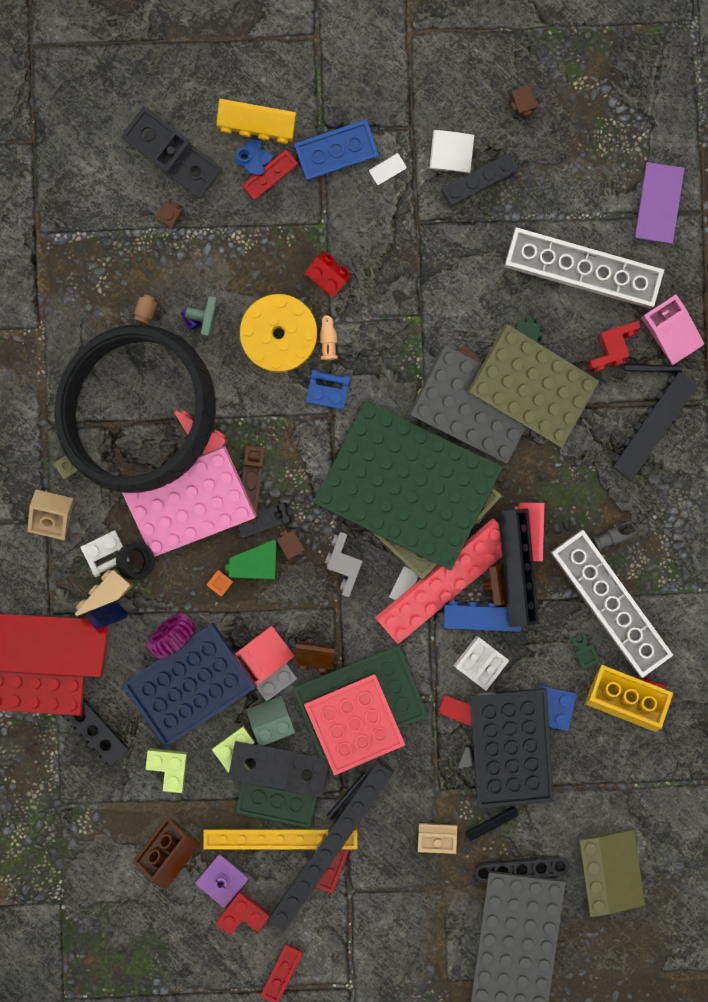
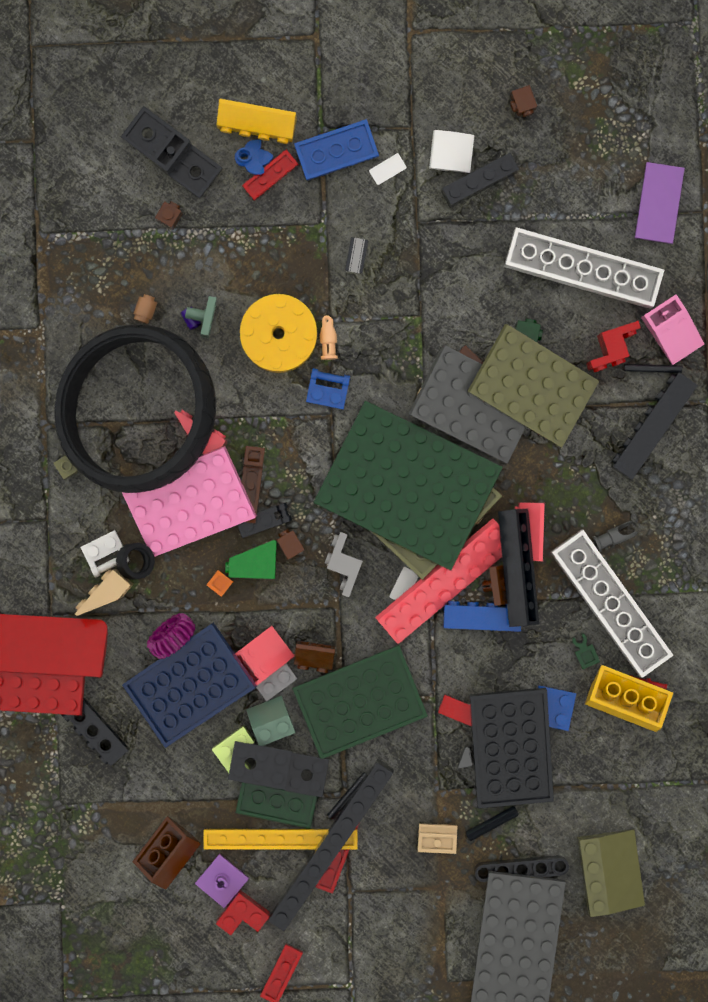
(49, 514): tan slope -> none
(106, 615): clear blue tile -> none
(171, 763): yellowish green brick -> none
(328, 274): red bracket -> none
(354, 724): coral plate -> none
(356, 255): none -> sticker
(481, 663): white slope -> none

